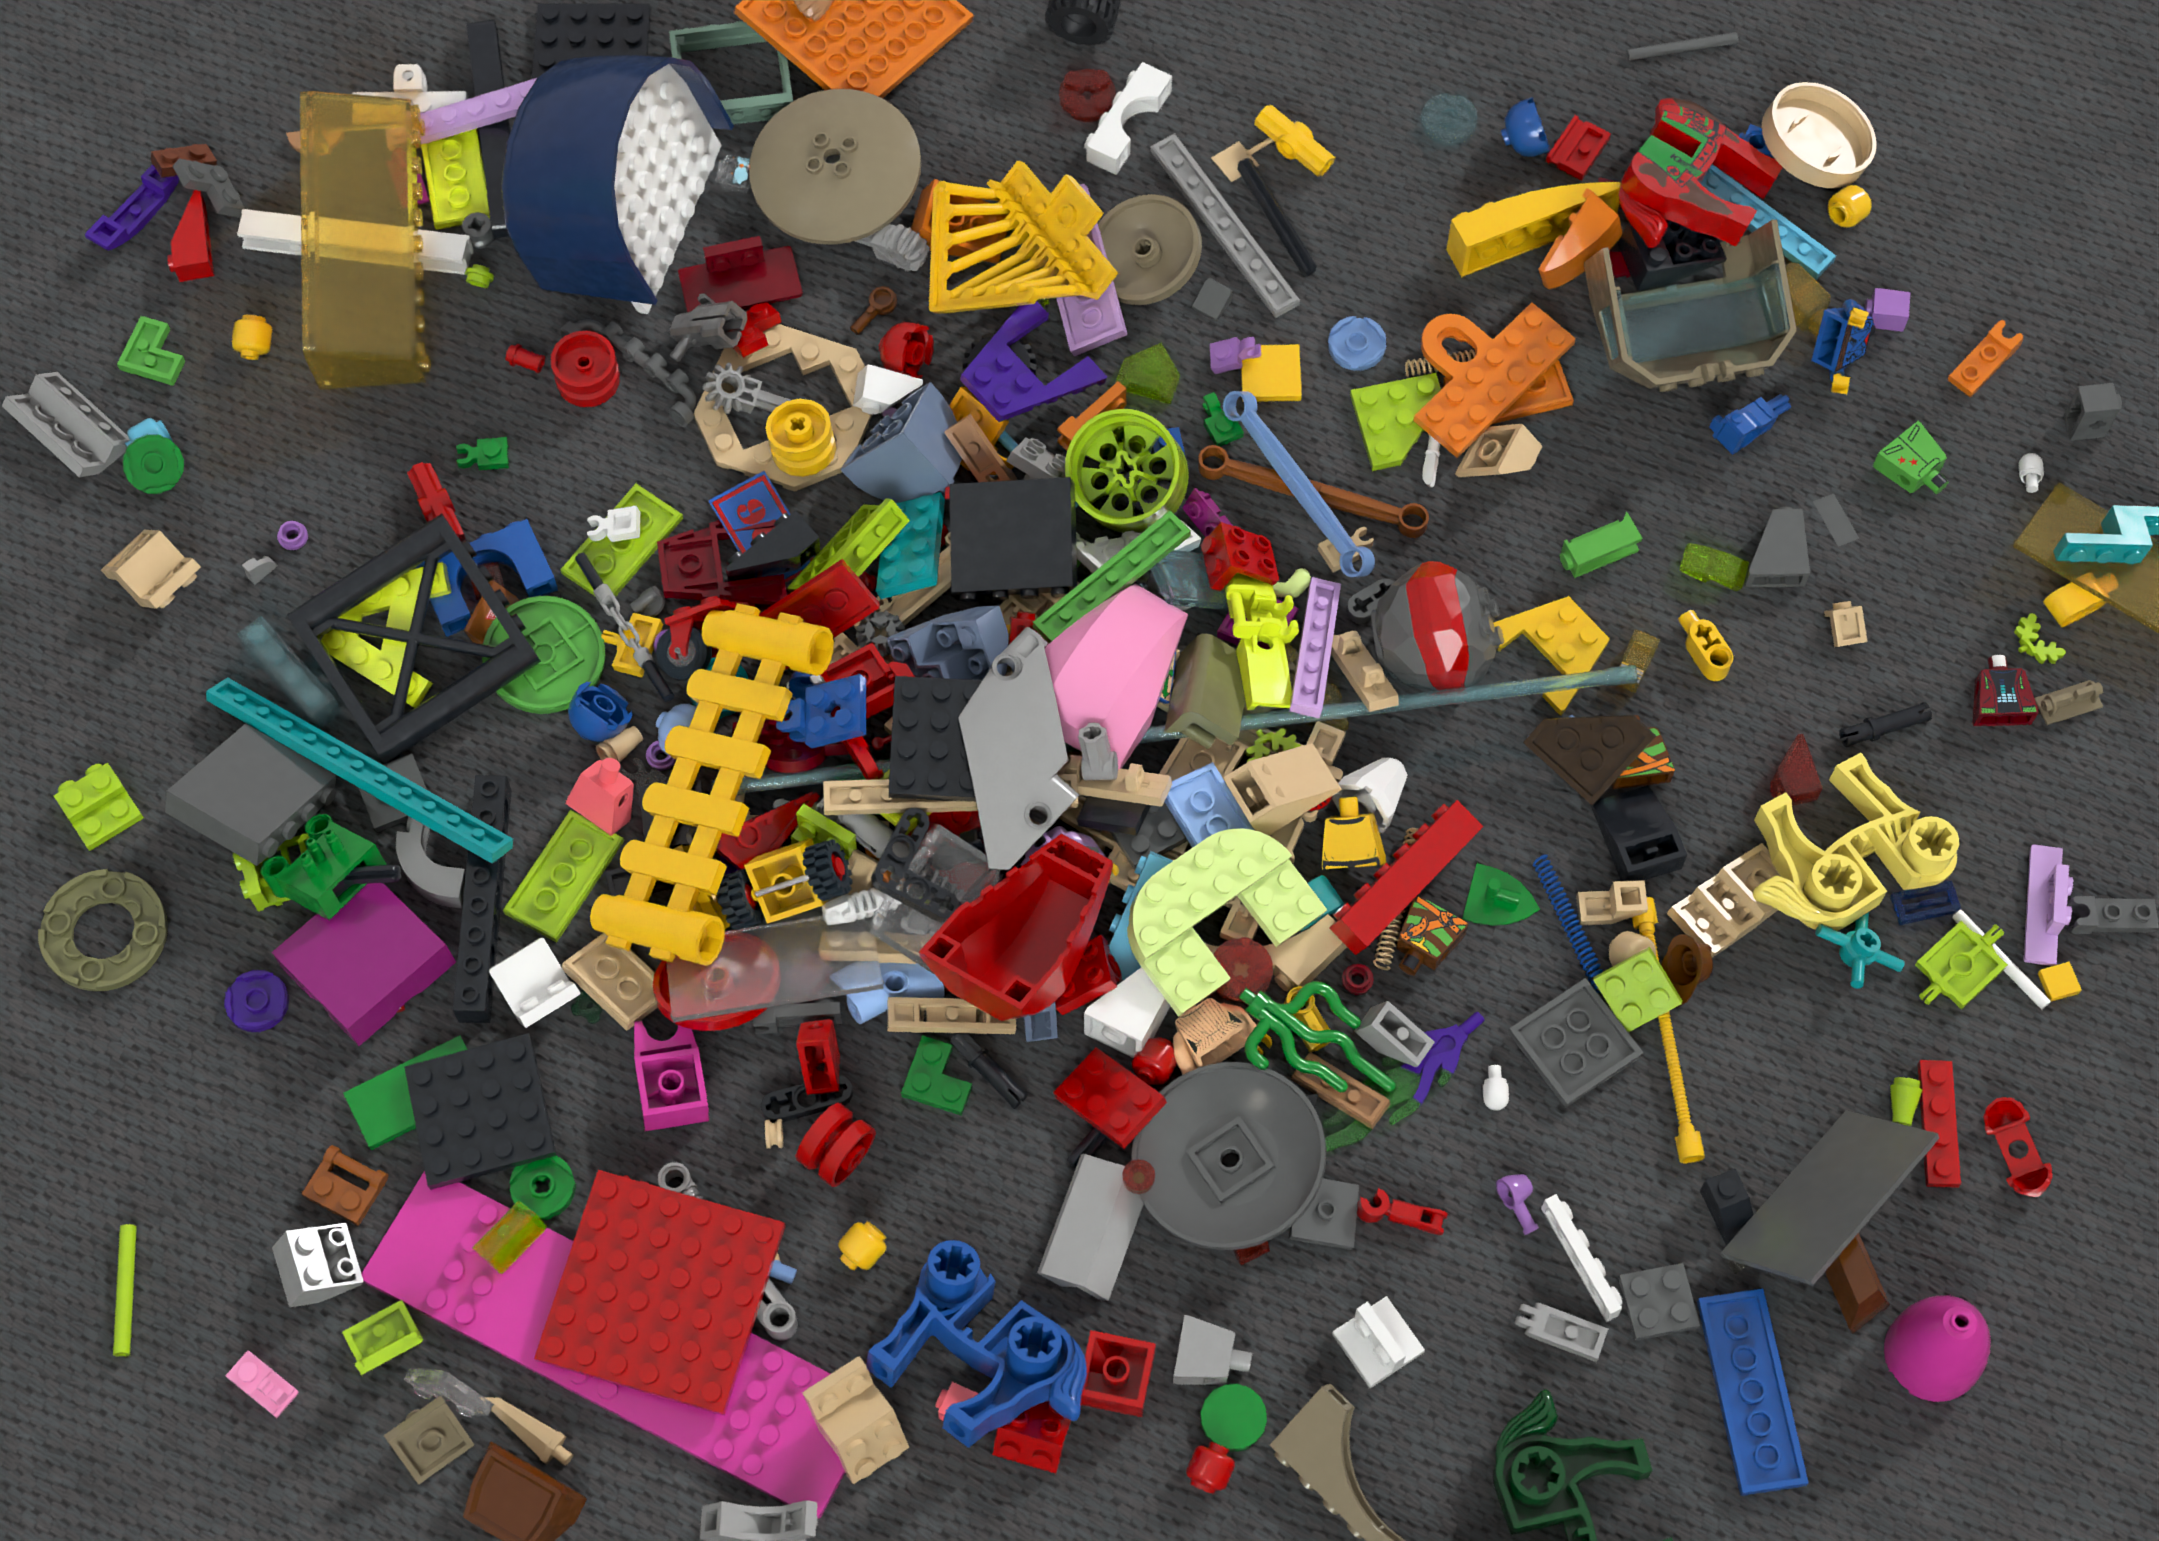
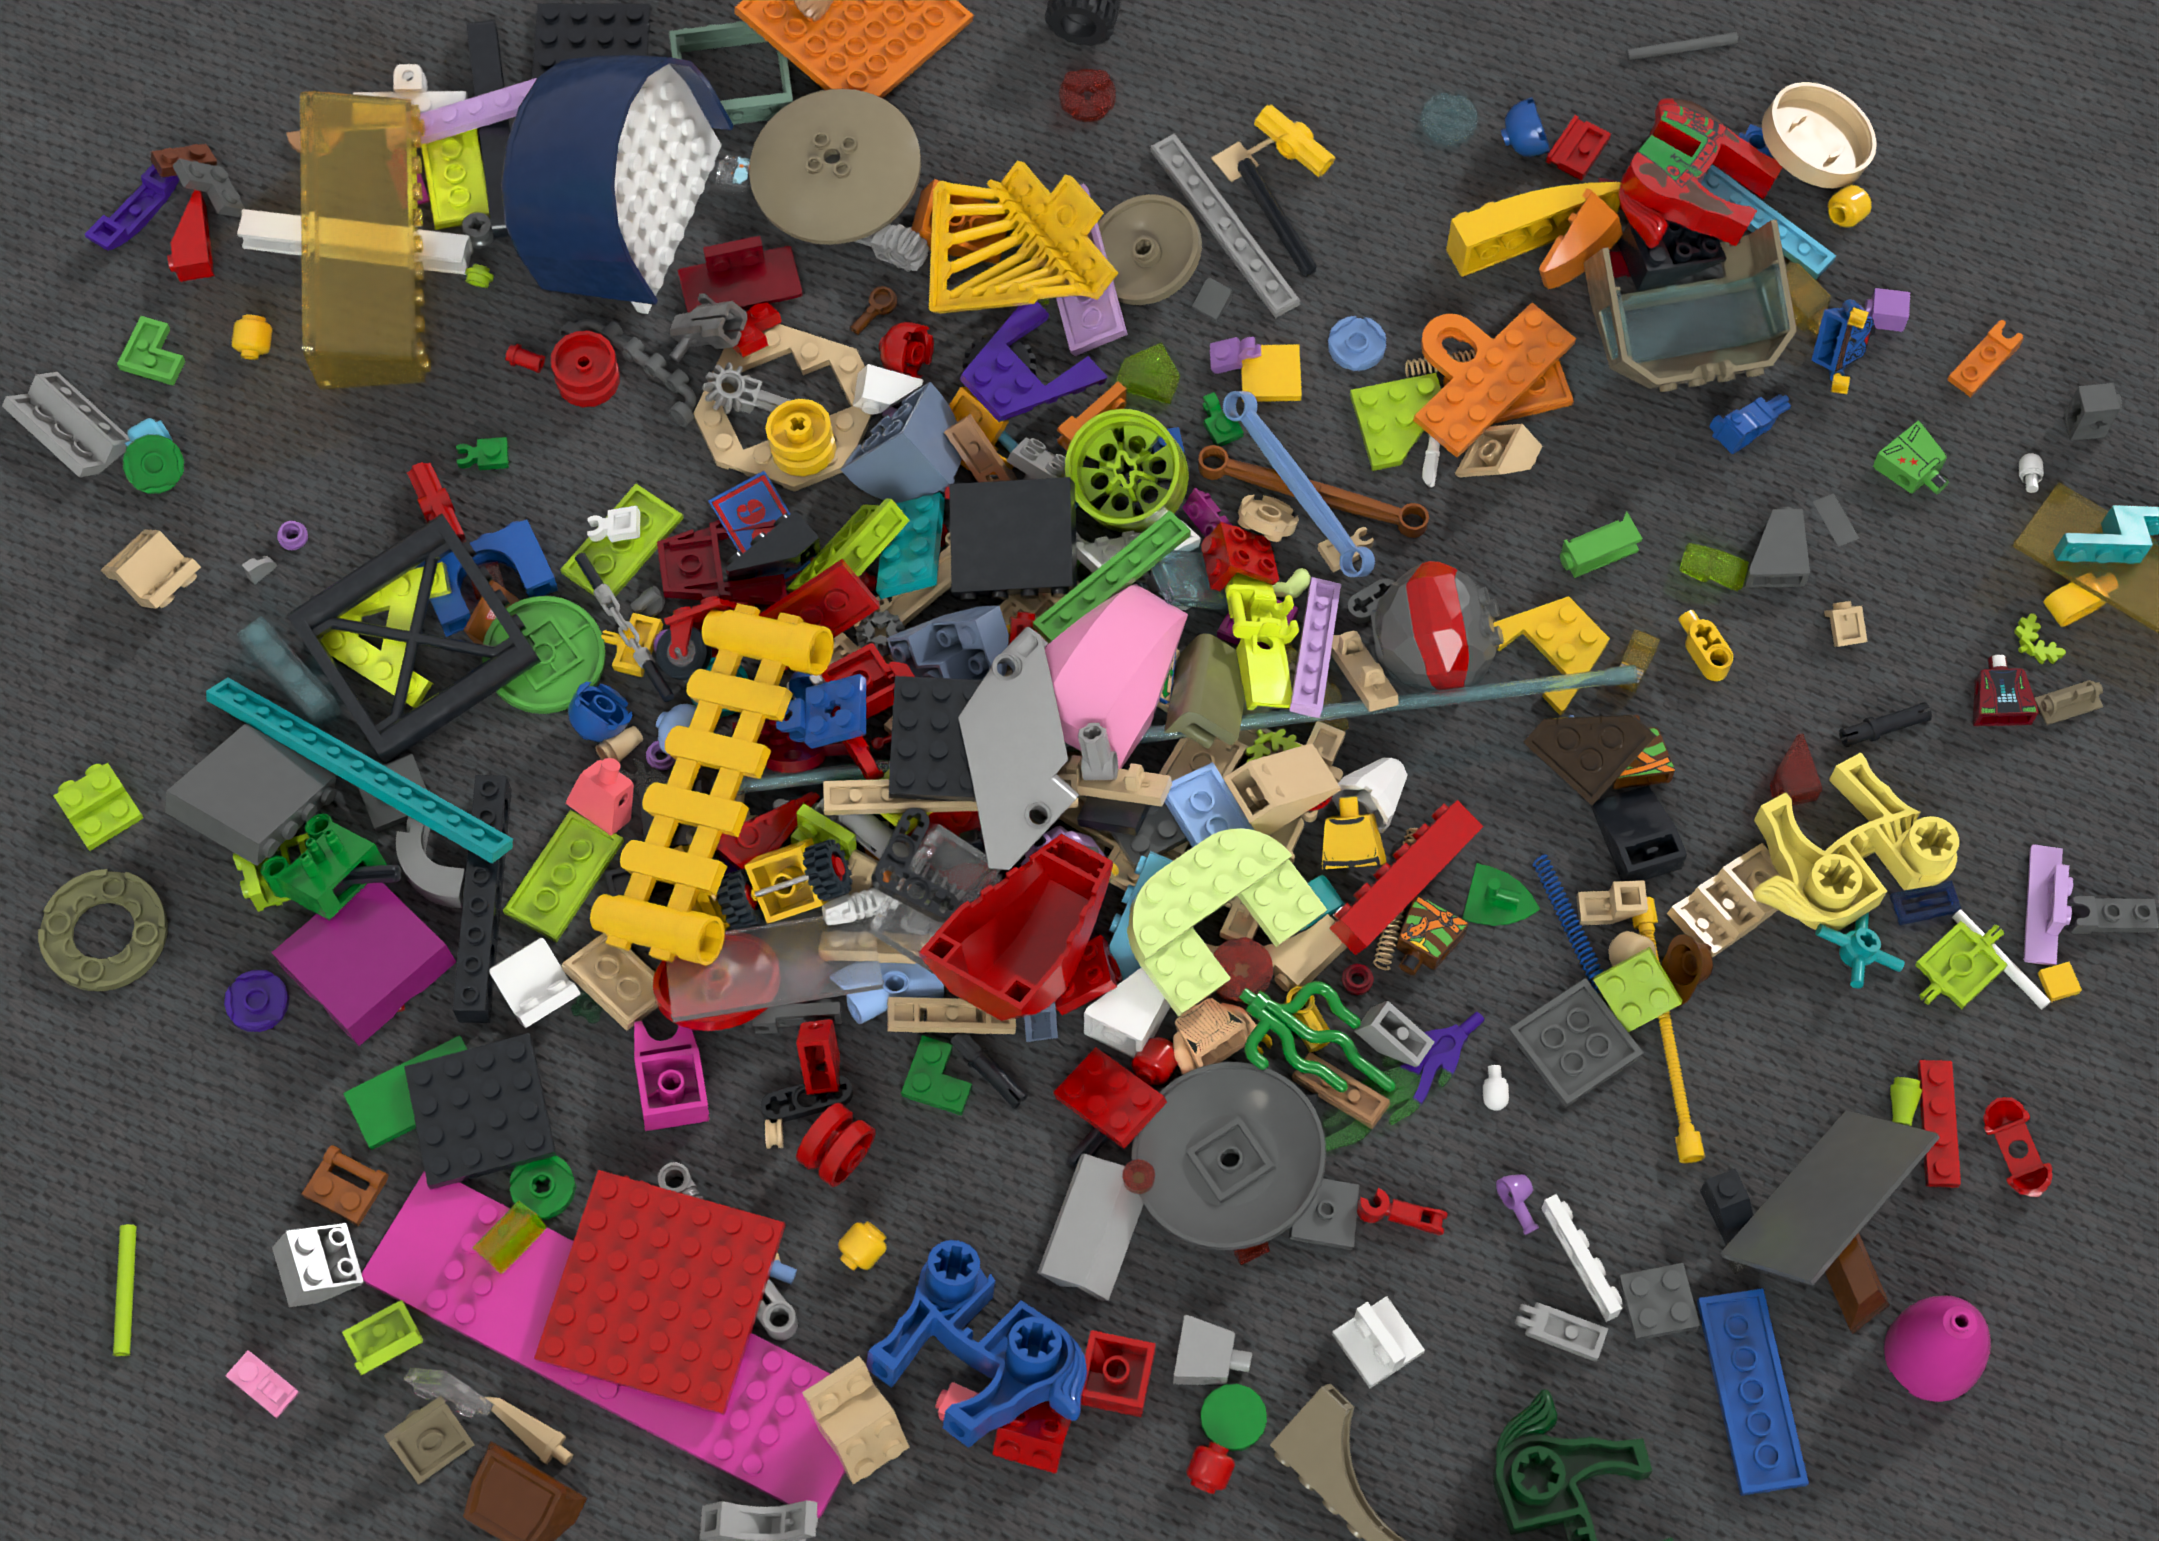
(1144, 92): white arch -> none
(1268, 517): none -> tan plate

